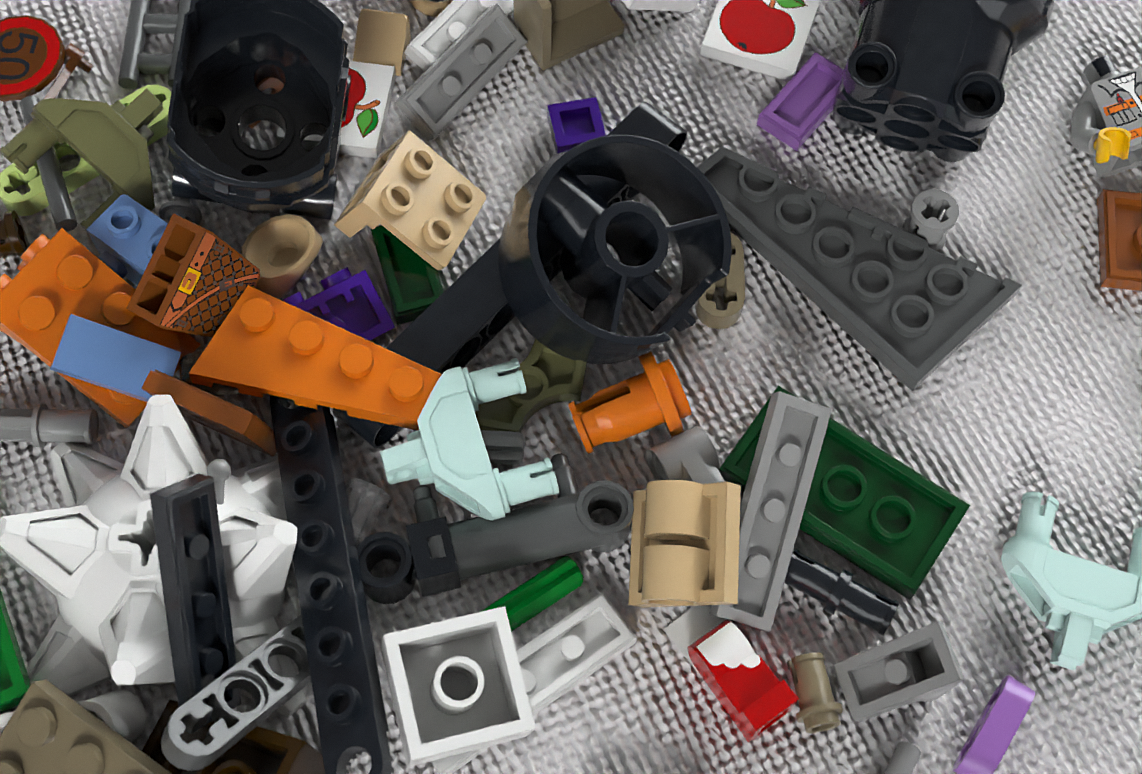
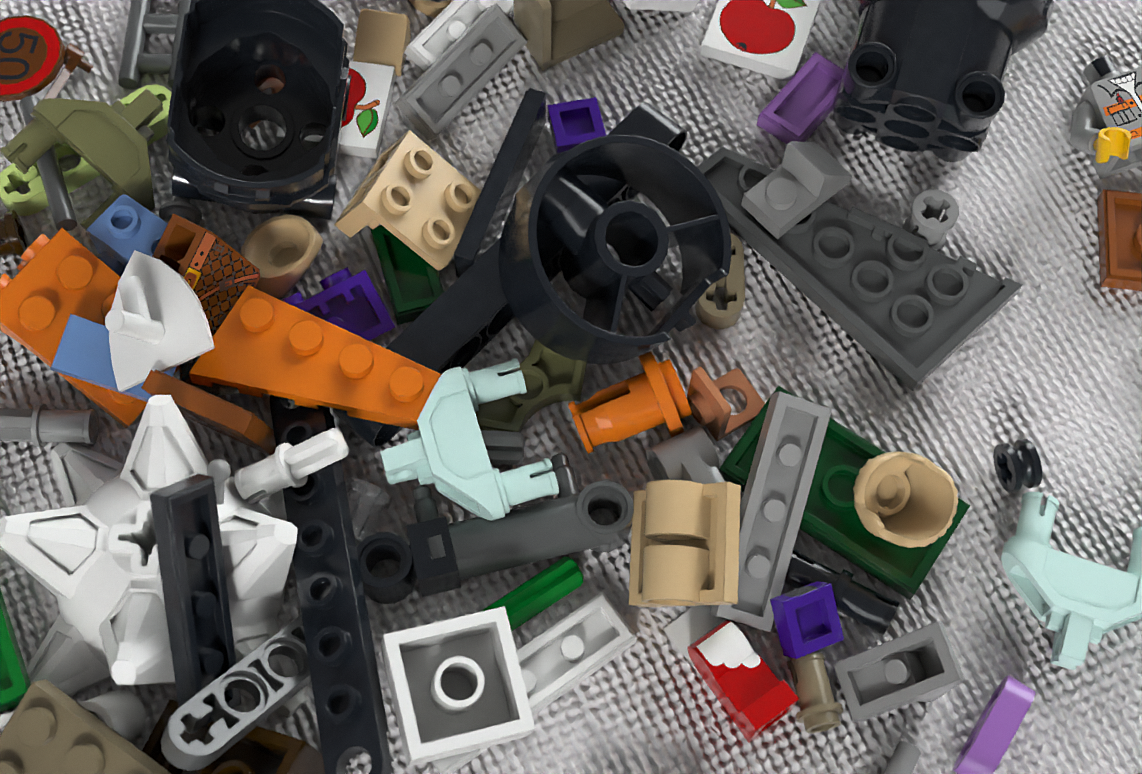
(154, 321): none -> white shield
(290, 465): none -> white axle
(502, 181): none -> black tile
(713, 410): none -> nougat bracket
(795, 188): none -> light grey slope
(807, 619): none -> dark purple plate
(905, 499): none -> tan hair
(1017, 465): none -> black bush

